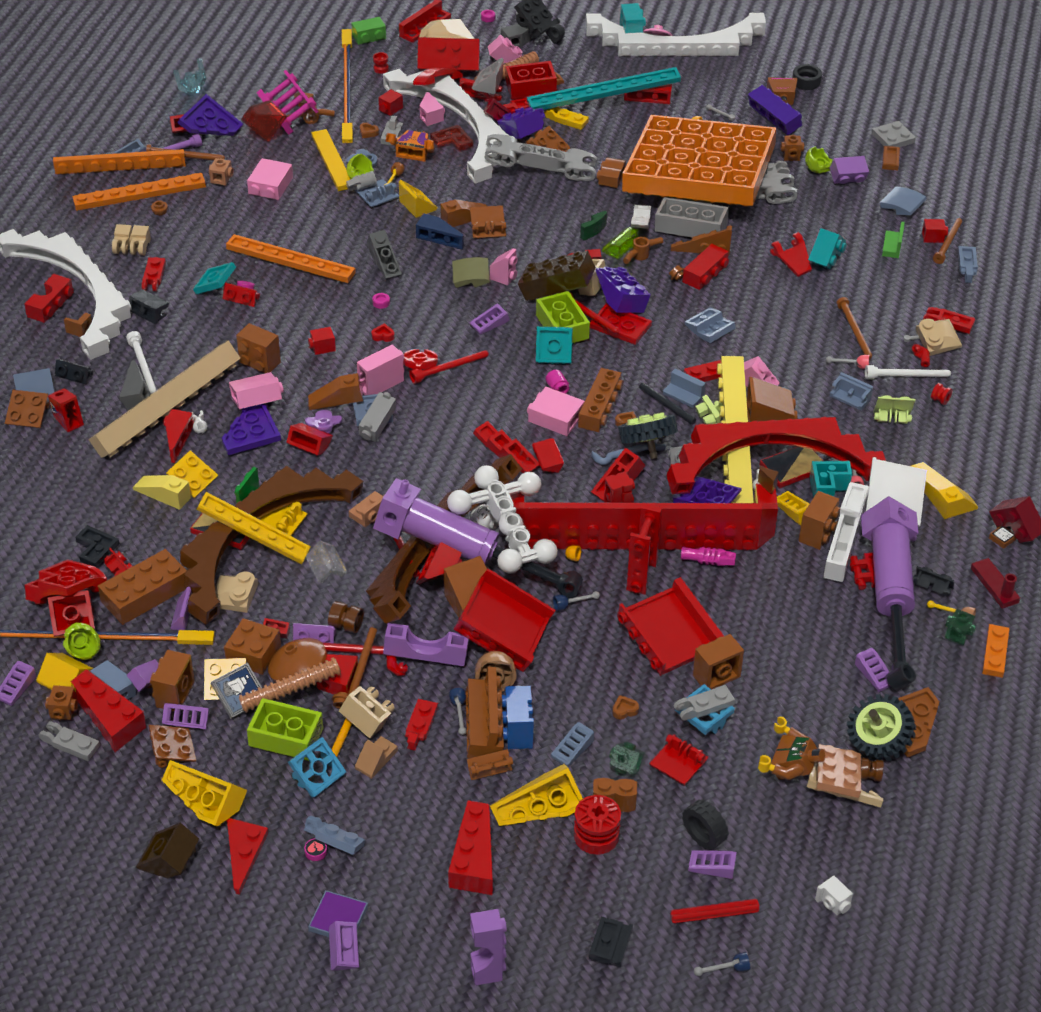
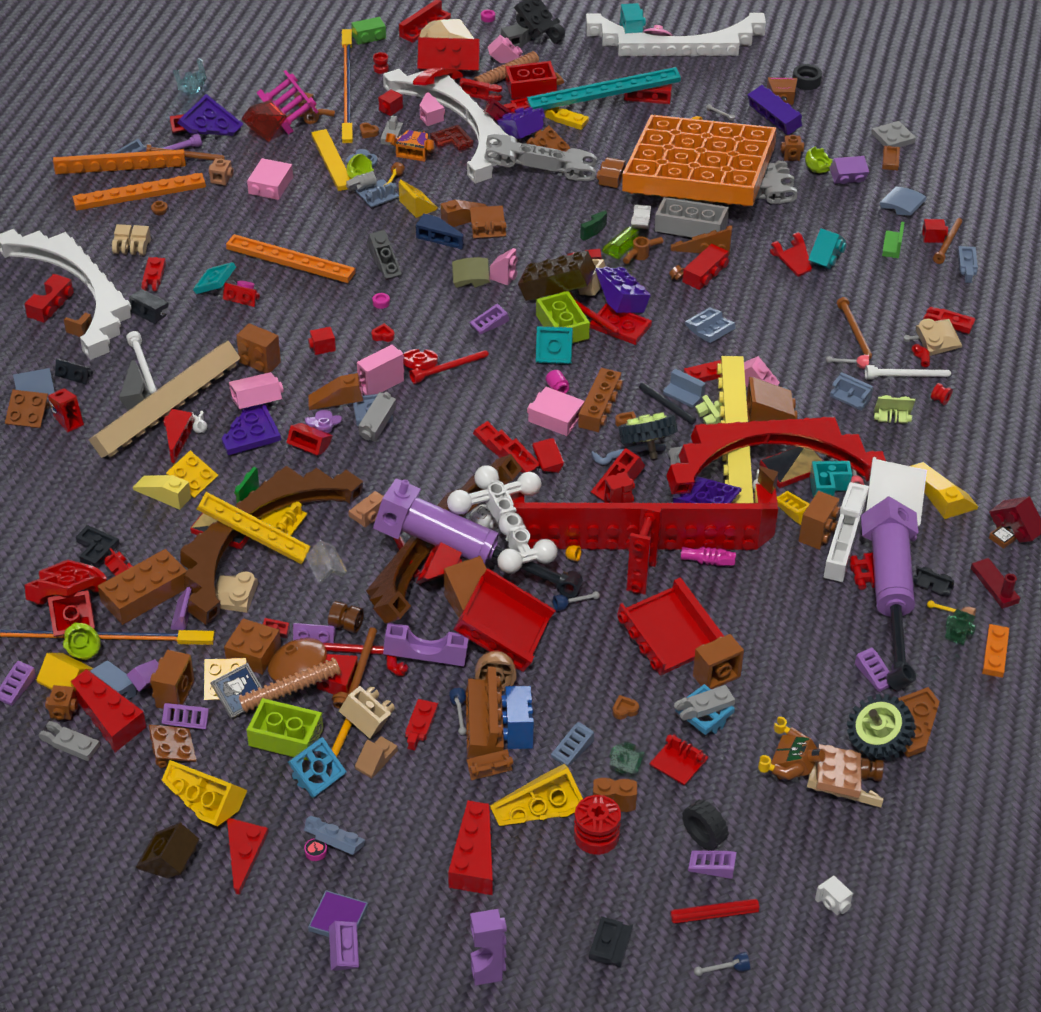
(489, 78): light grey slope -> none

